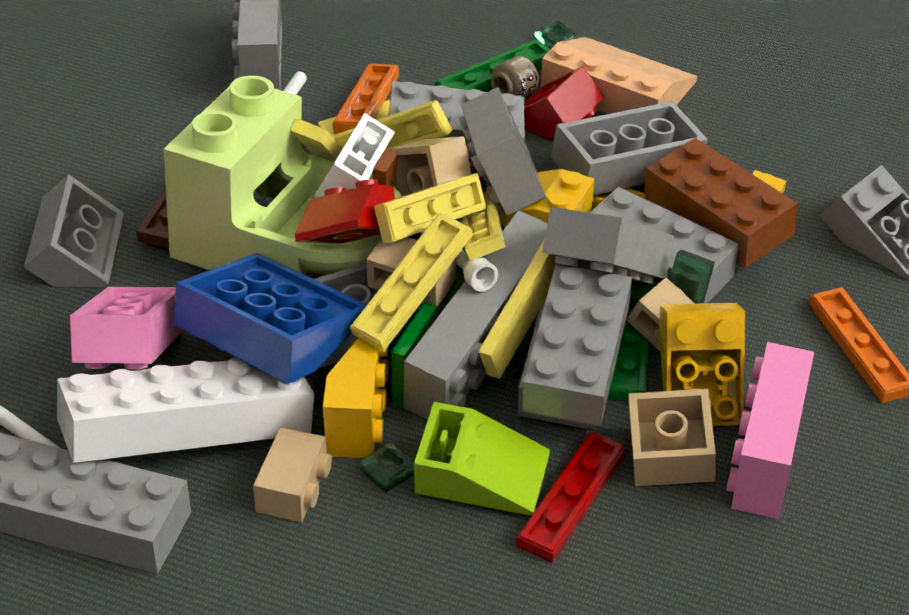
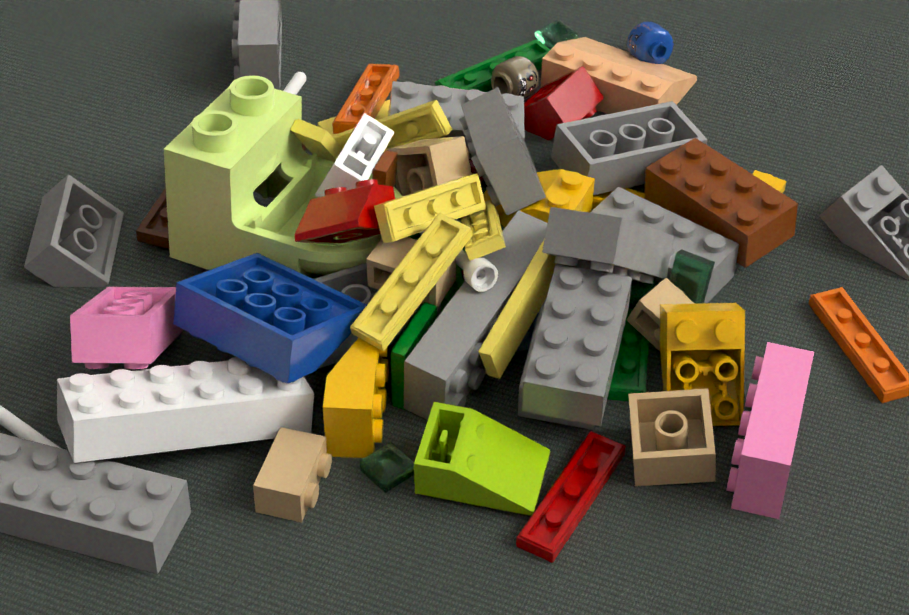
(650, 43): none -> blue head

